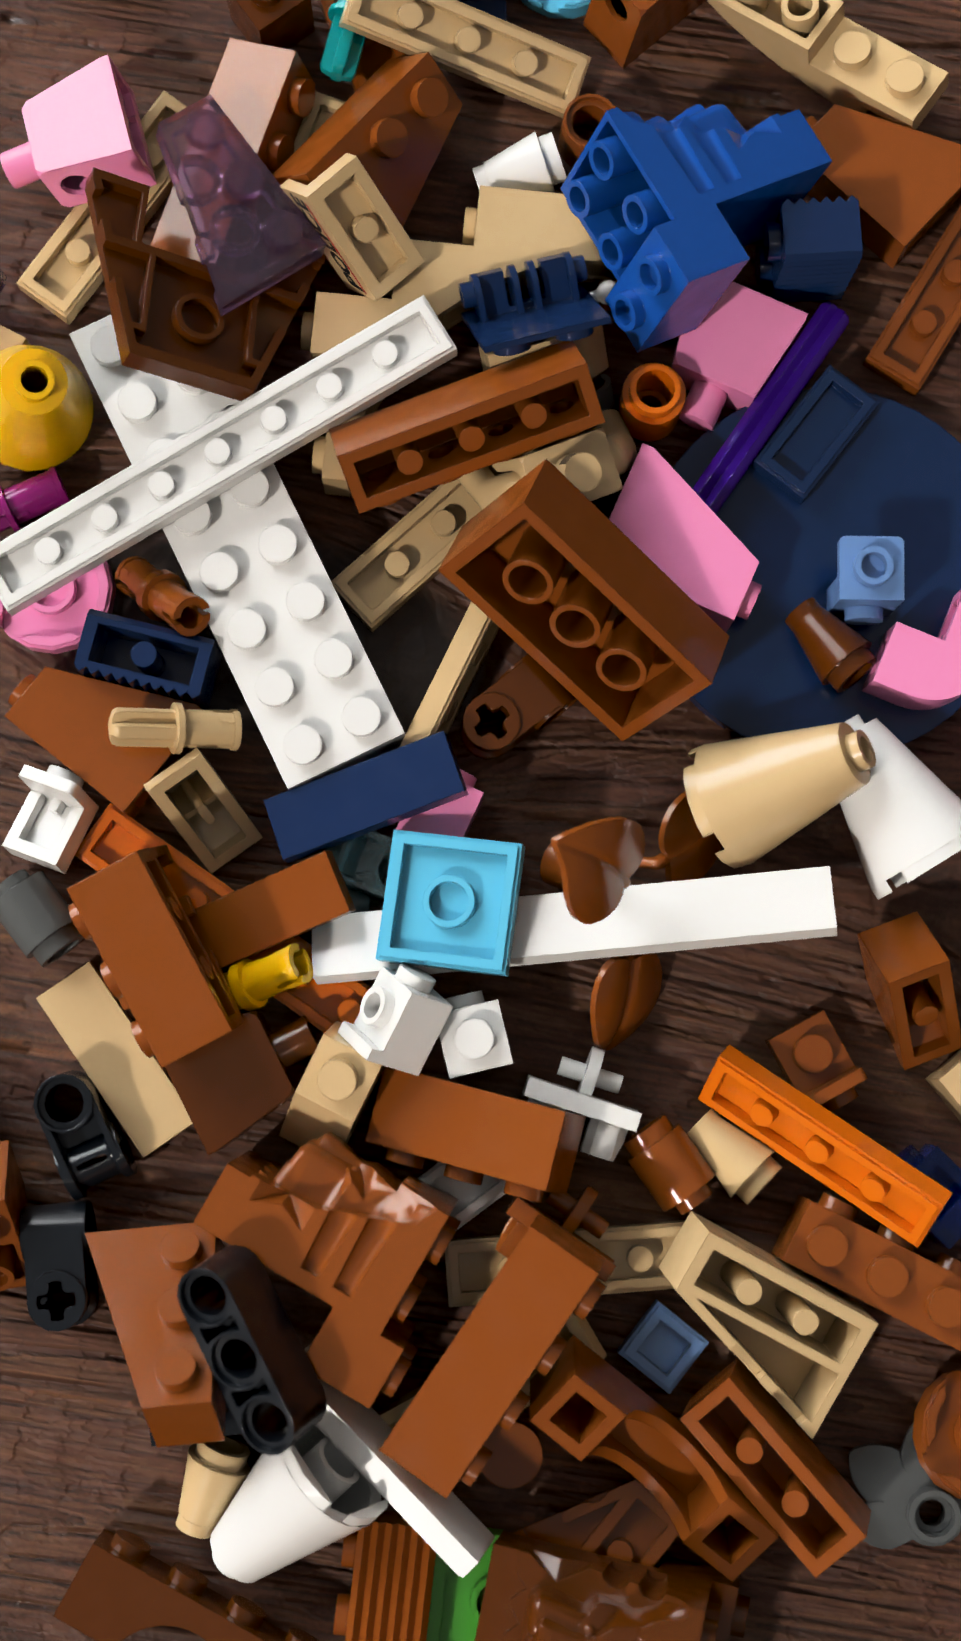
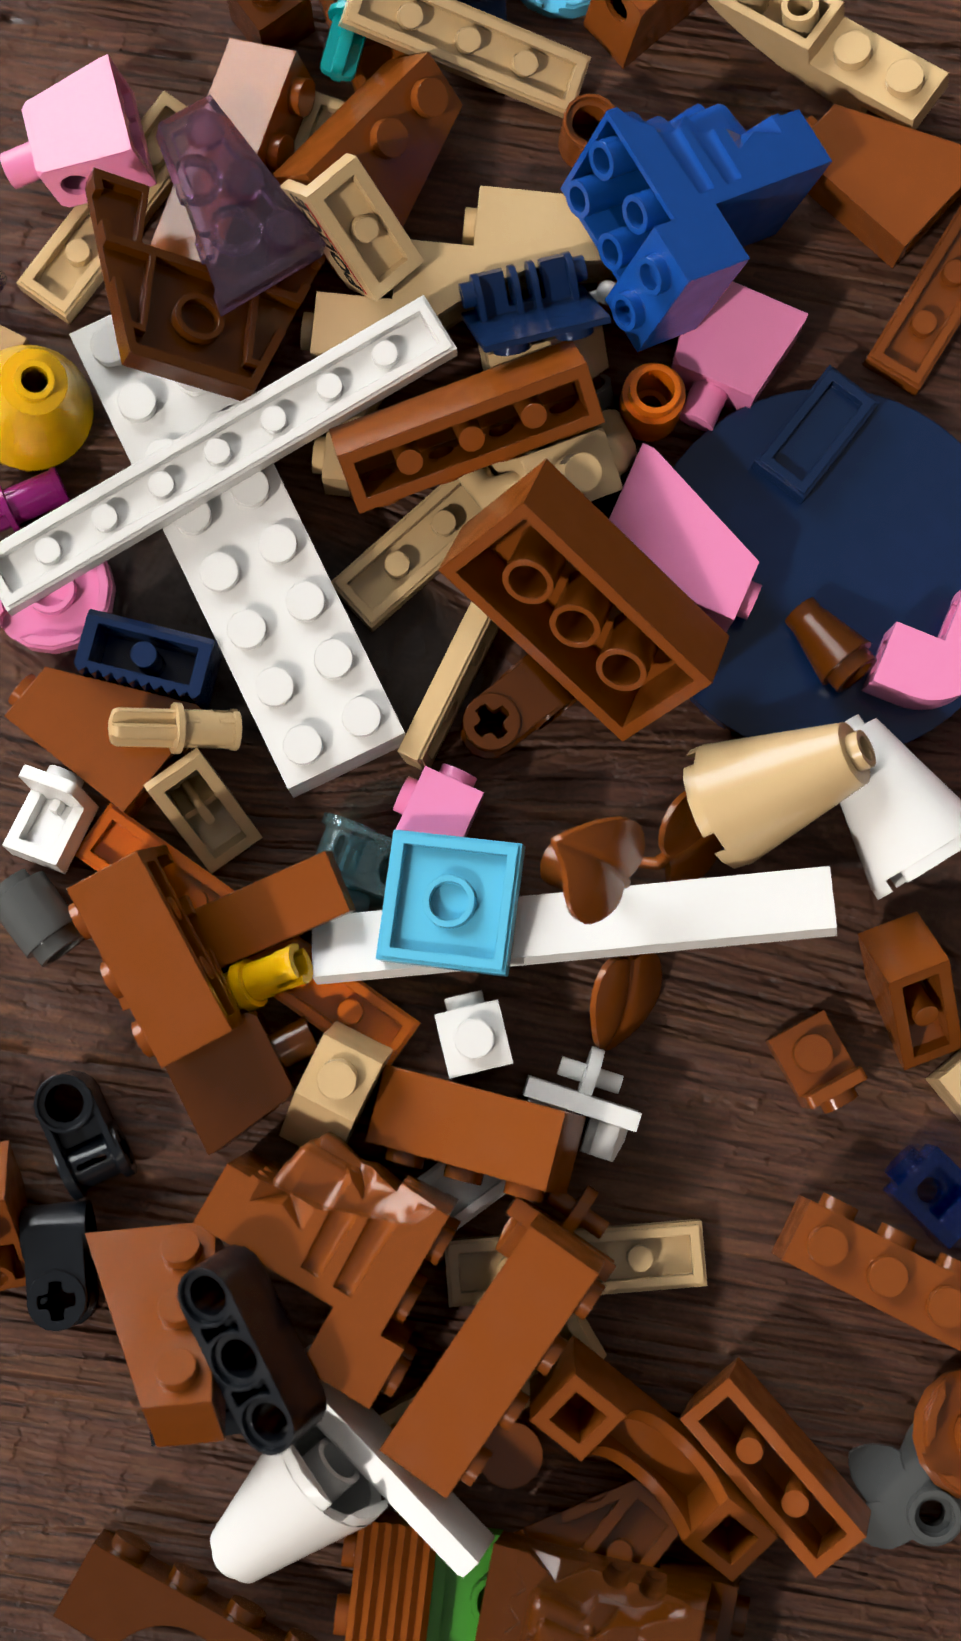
(106, 1049): tan tile -> none
(162, 596): dark orange pin -> none
(210, 1483): tan cone -> none
(365, 797): dark blue tile -> none
(398, 1019): white brick -> none
(525, 165): white cone -> none
(662, 1346): medium blue tile -> none
(669, 1165): dark orange brick -> none
(737, 1158): tan cone -> none
(771, 405): dark purple axle -> none
(773, 1316): tan wedge -> none
(810, 250): dark blue brick -> none
(824, 1146): orange tile -> none
(867, 579): medium blue bracket -> none

